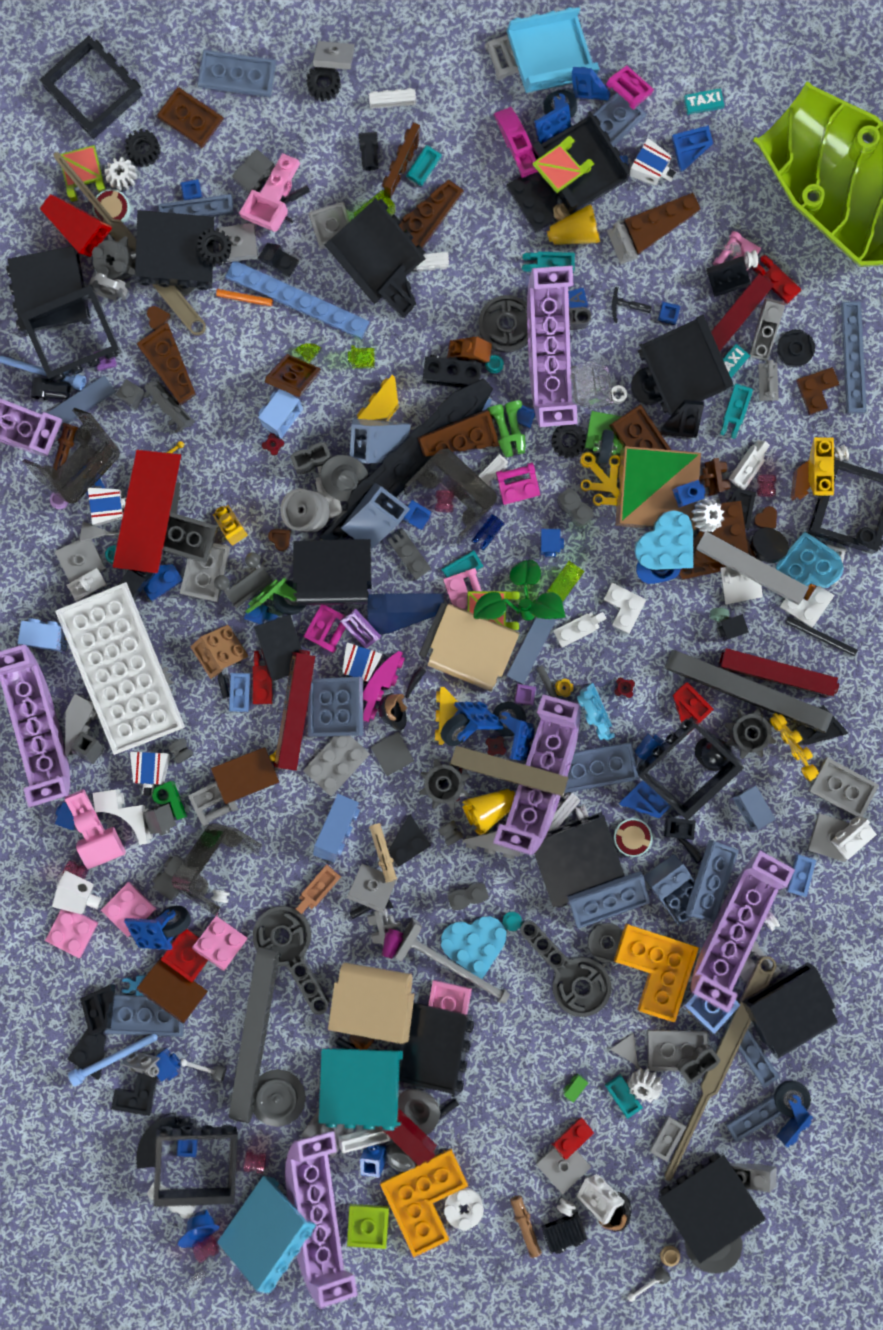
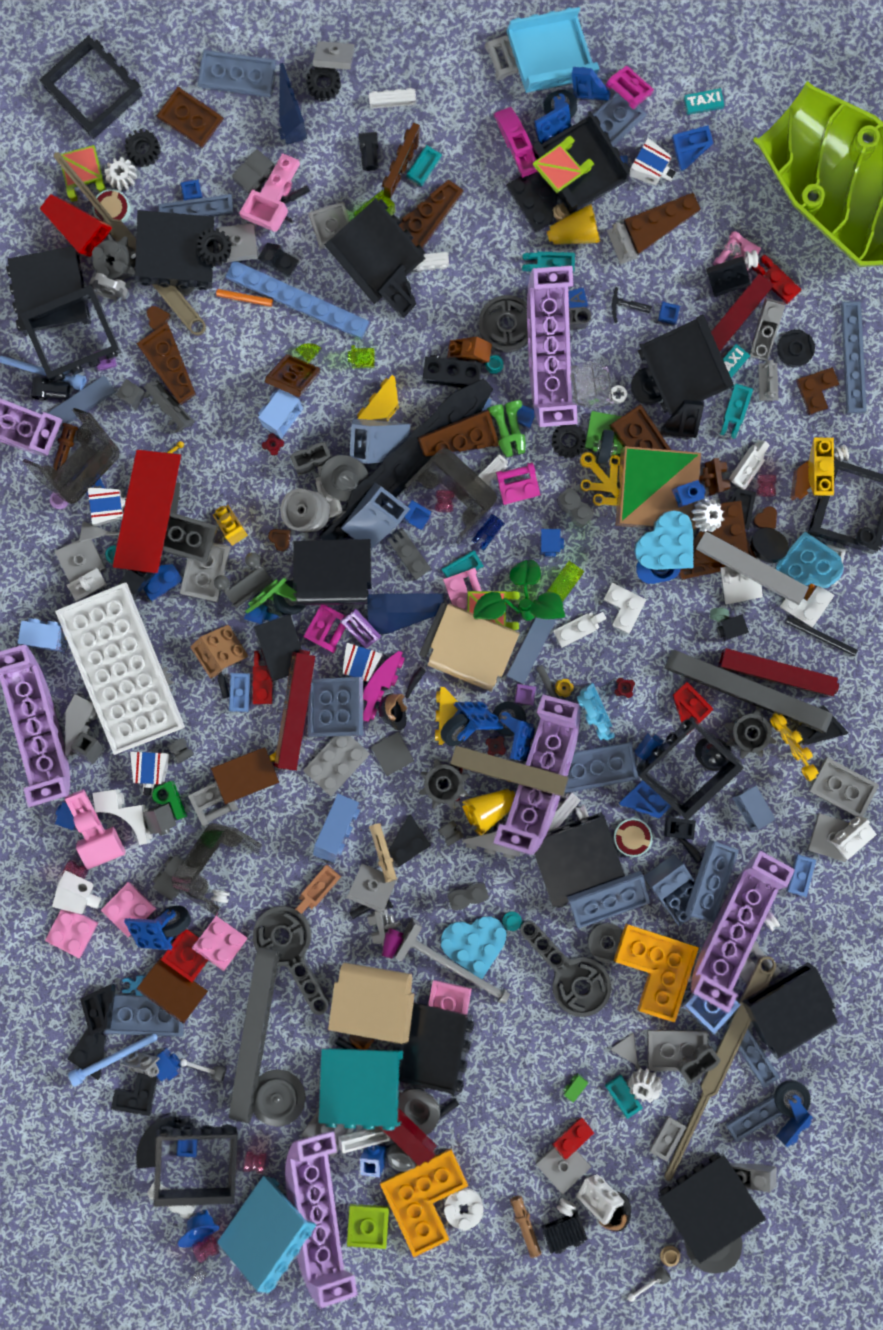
(290, 116): none -> dark blue wedge

